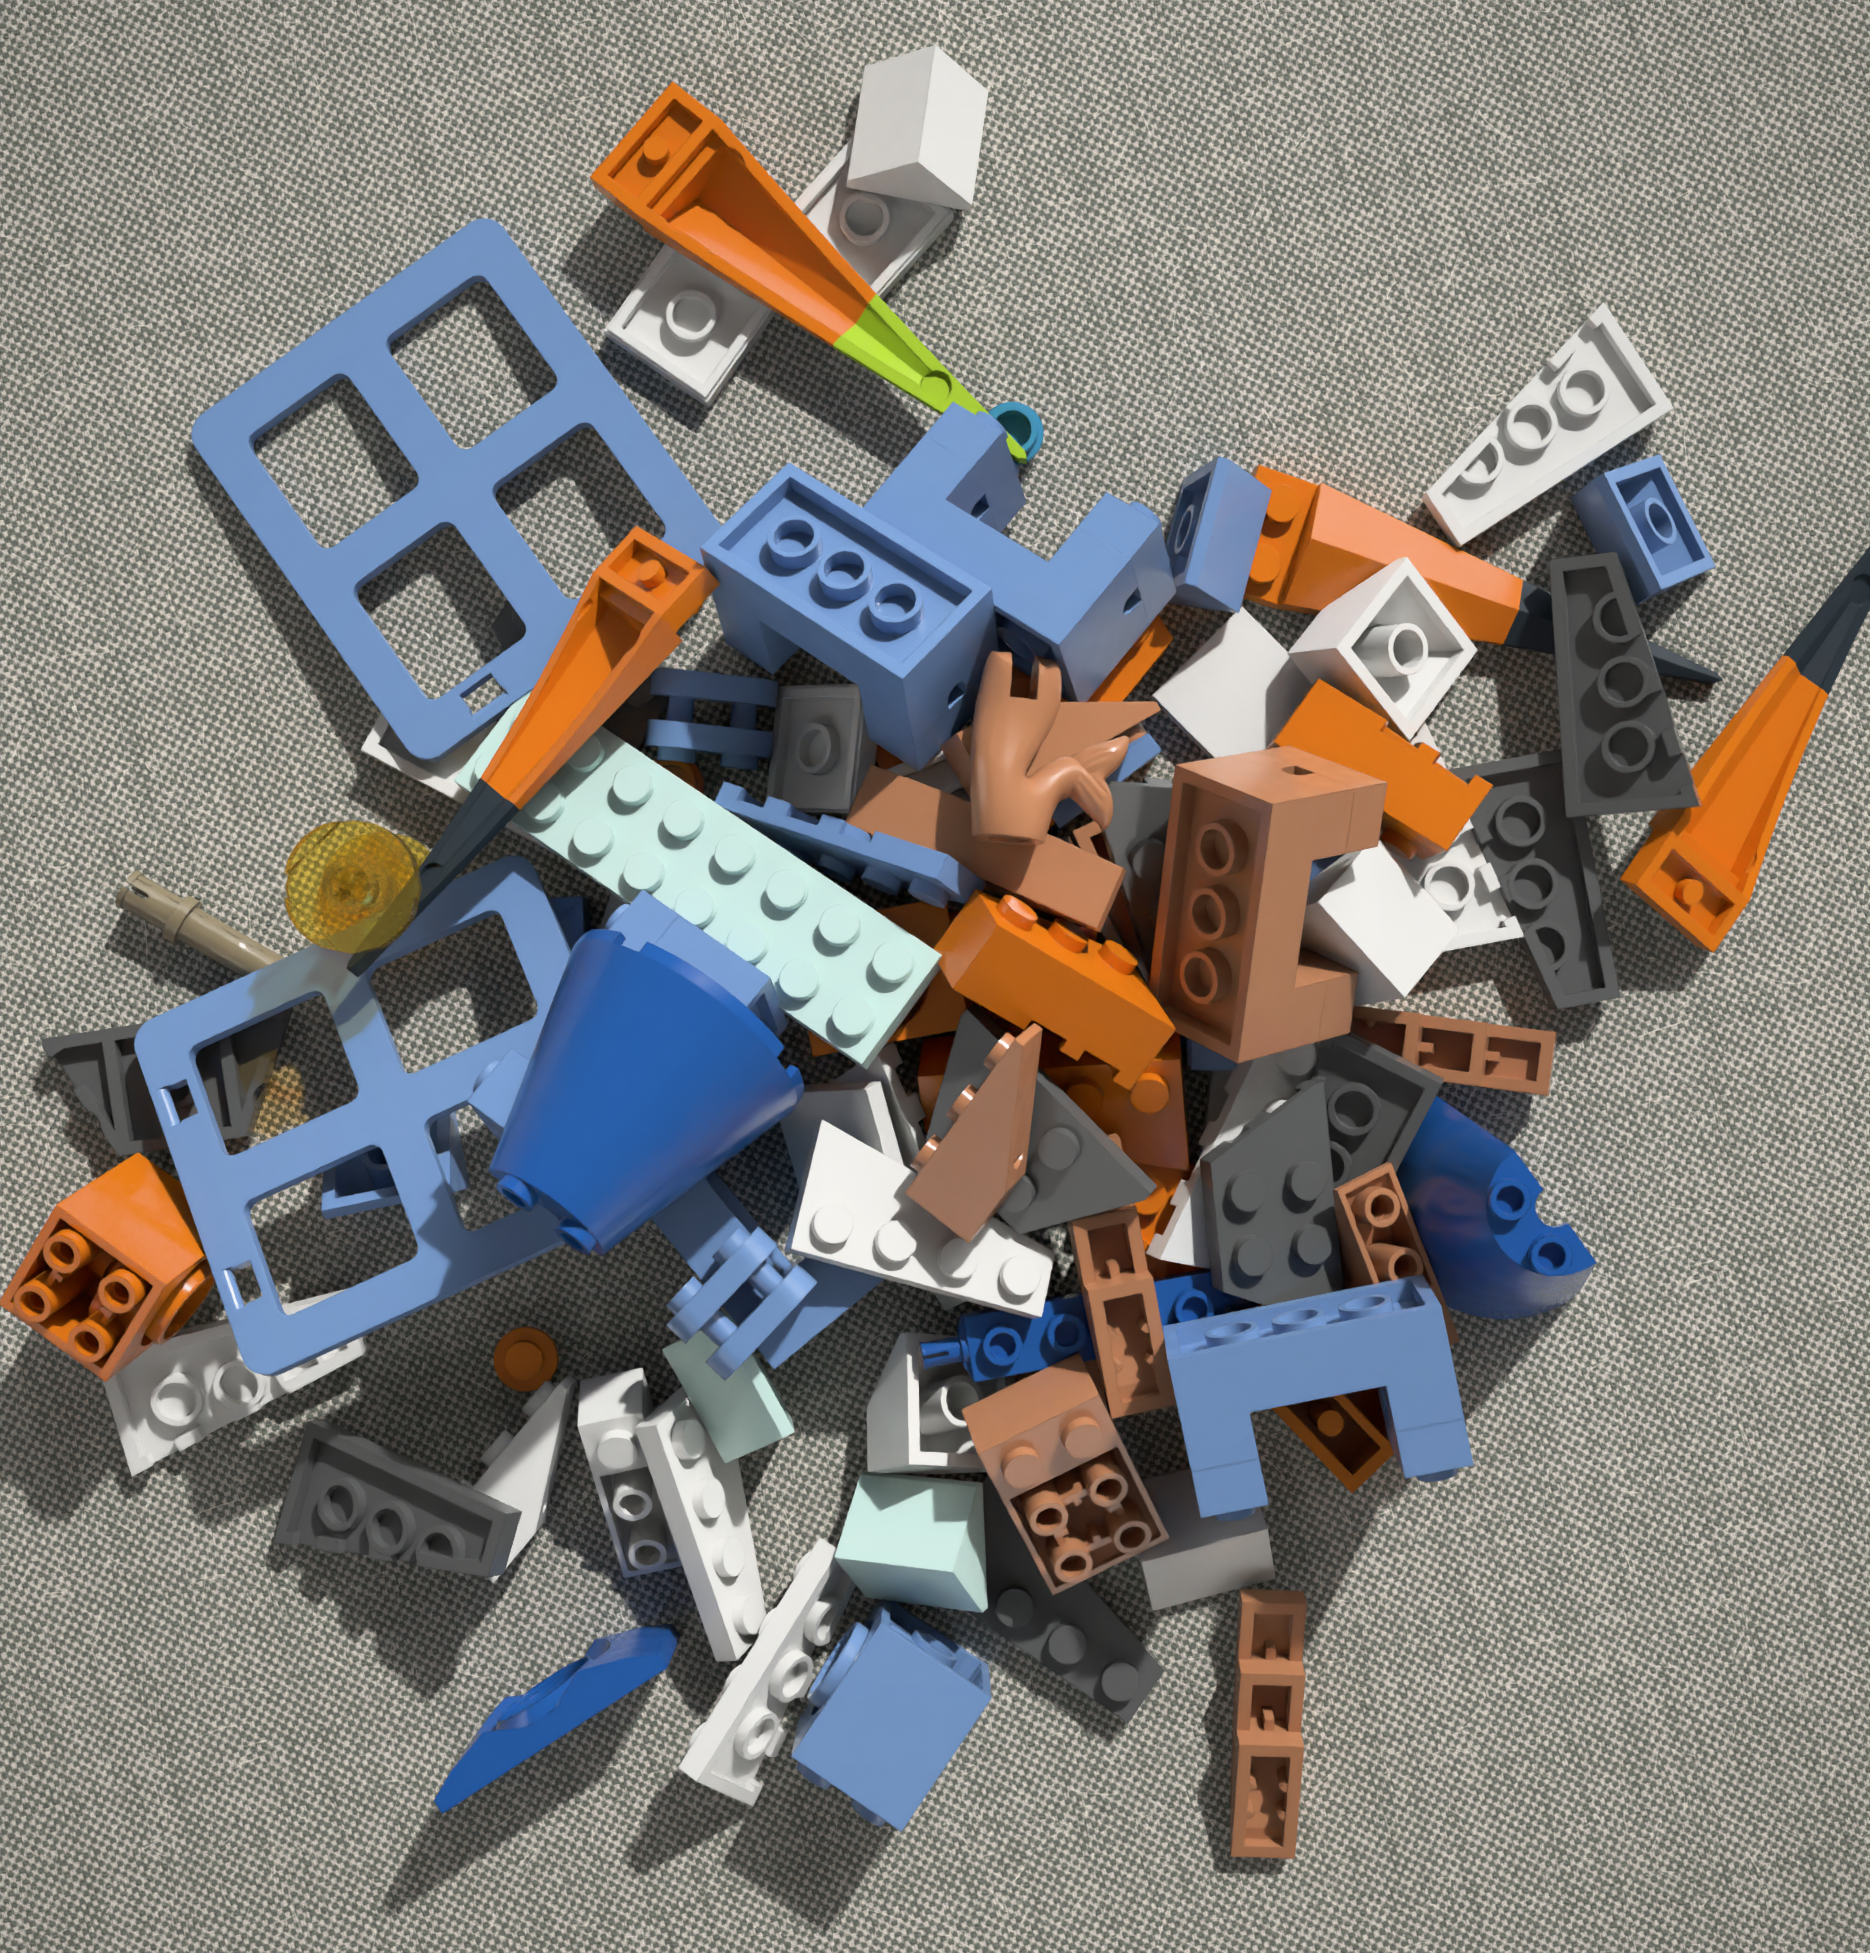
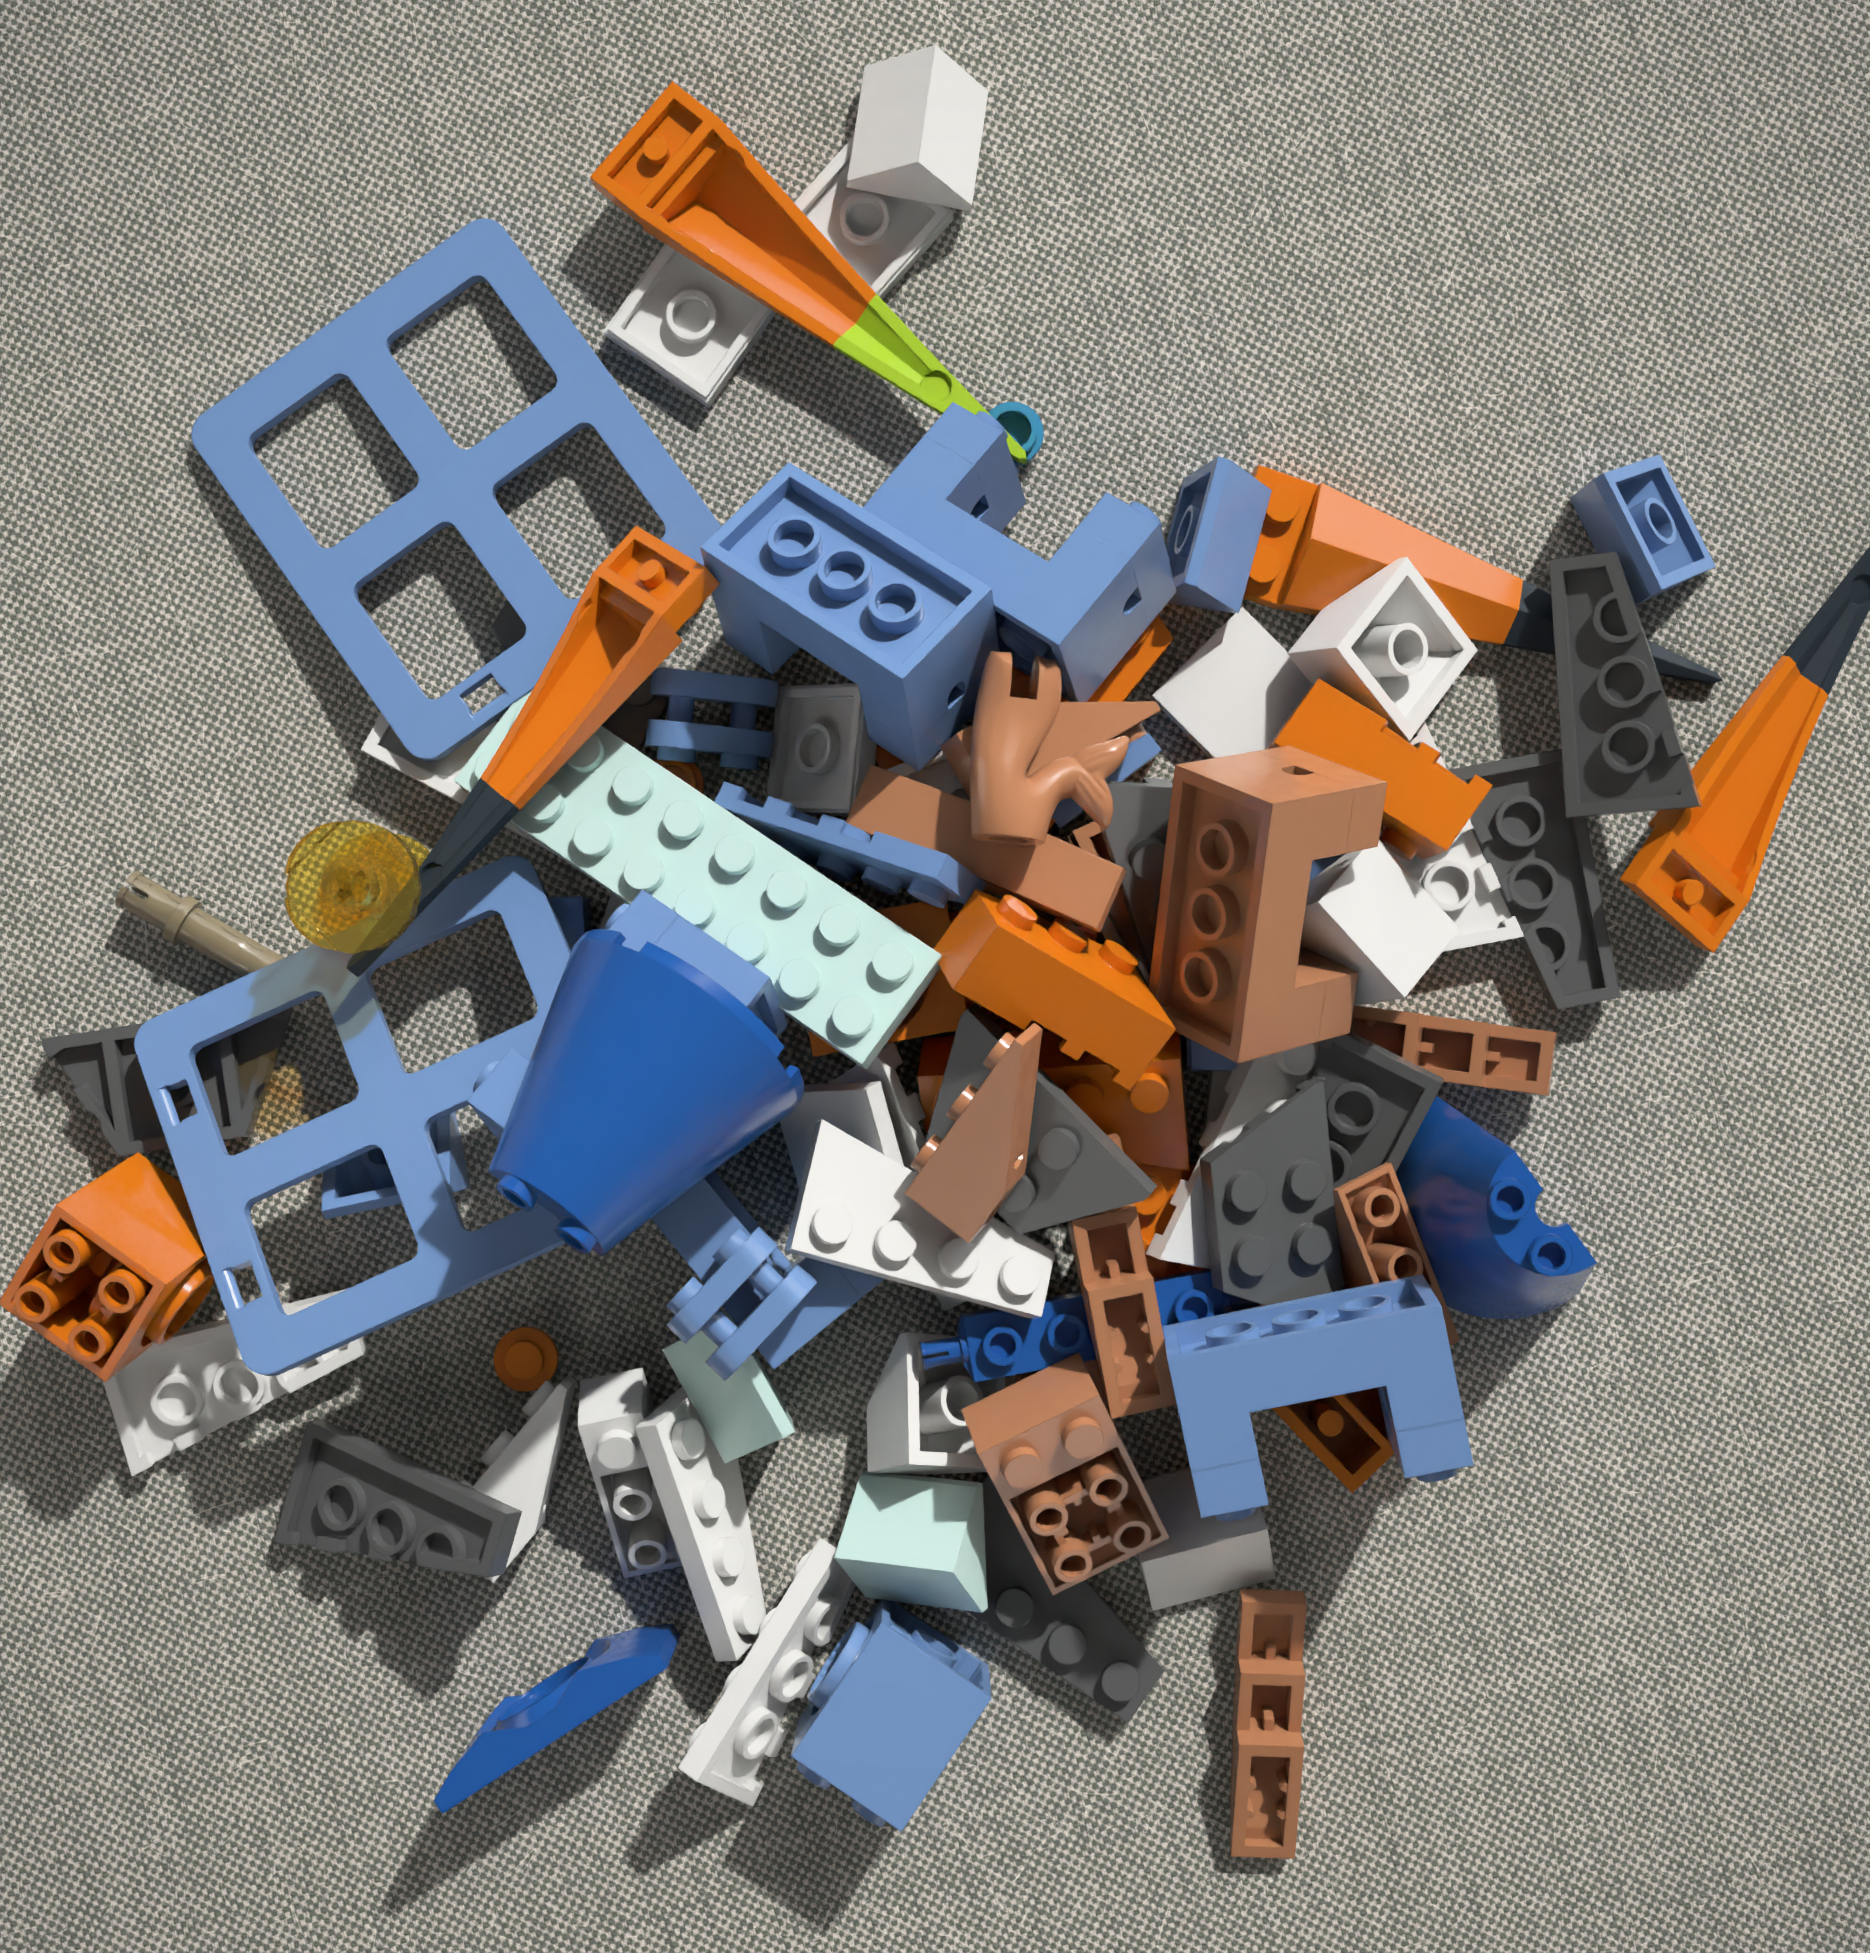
(1560, 422): white wing -> none

